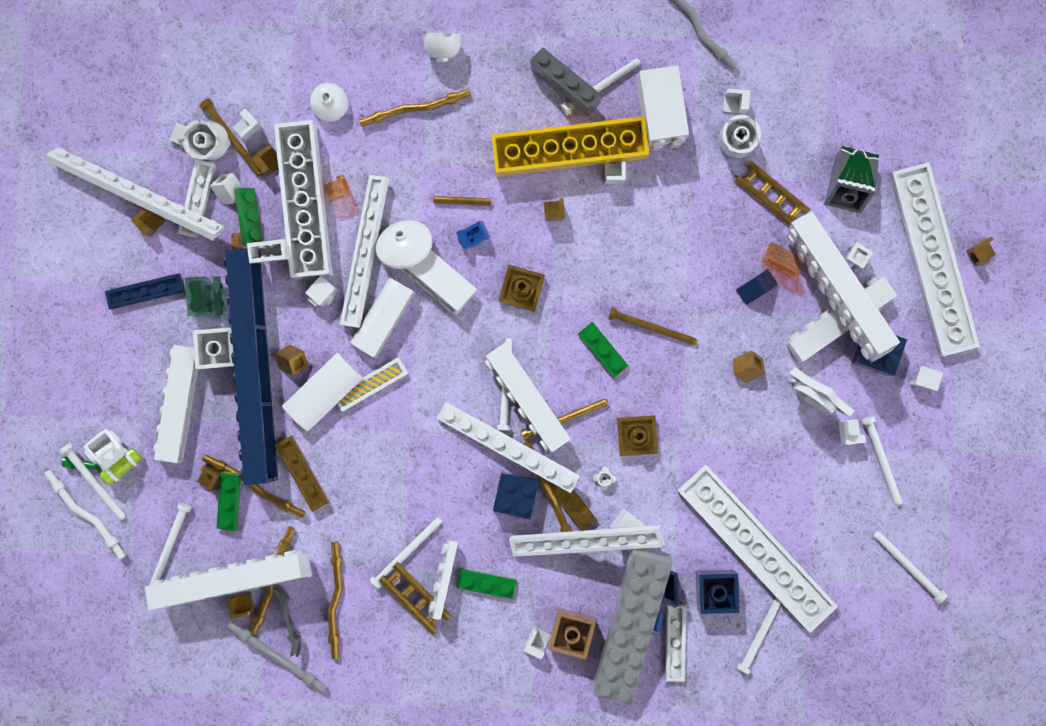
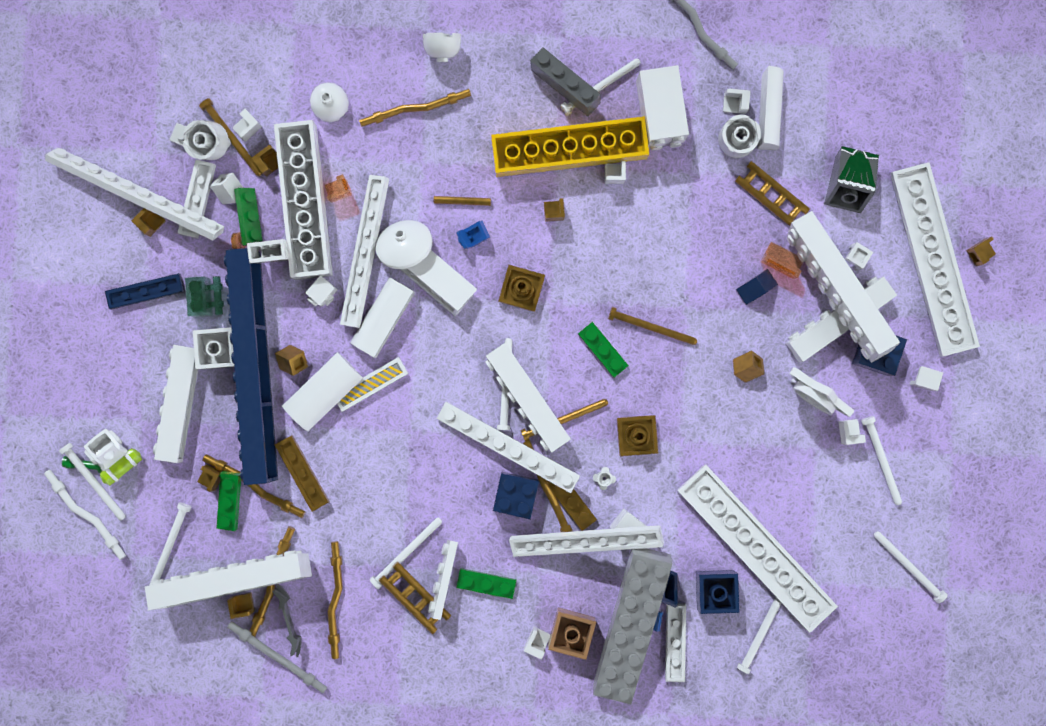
(771, 108): none -> white brick

